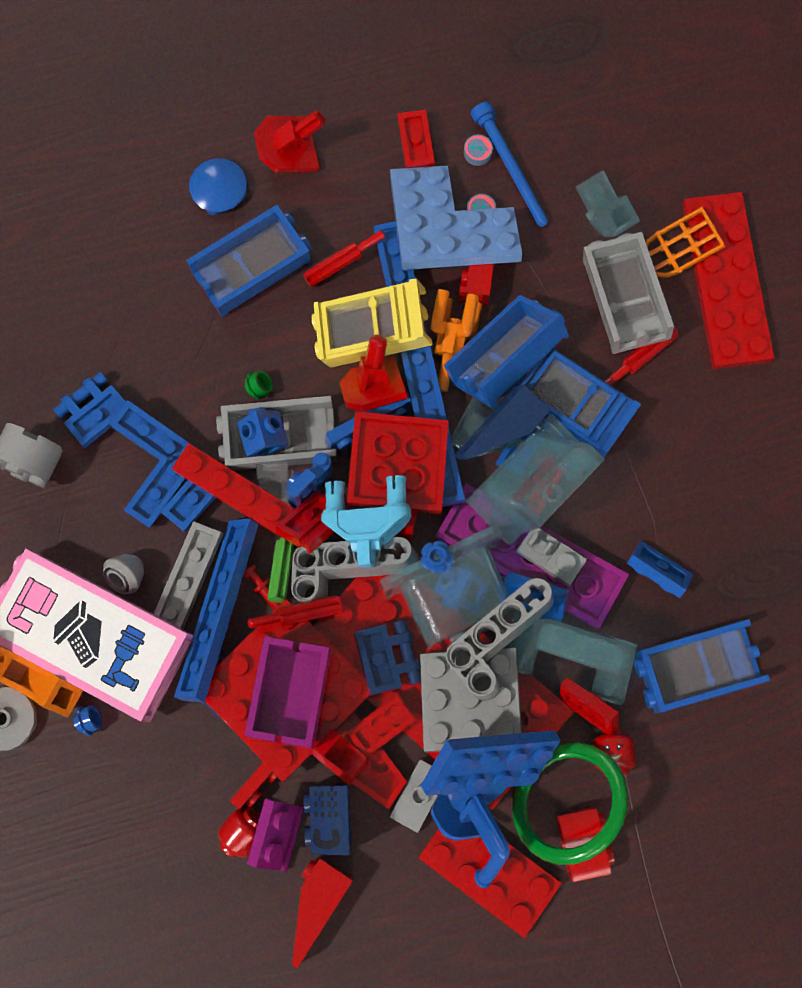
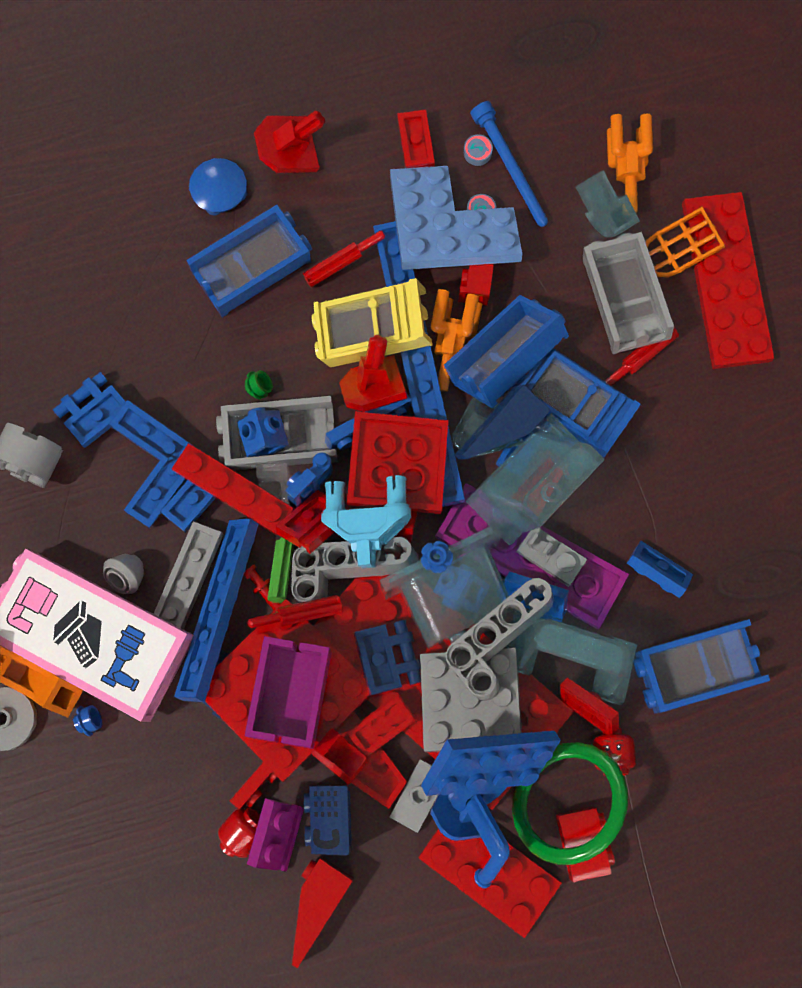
(631, 156): none -> orange plant

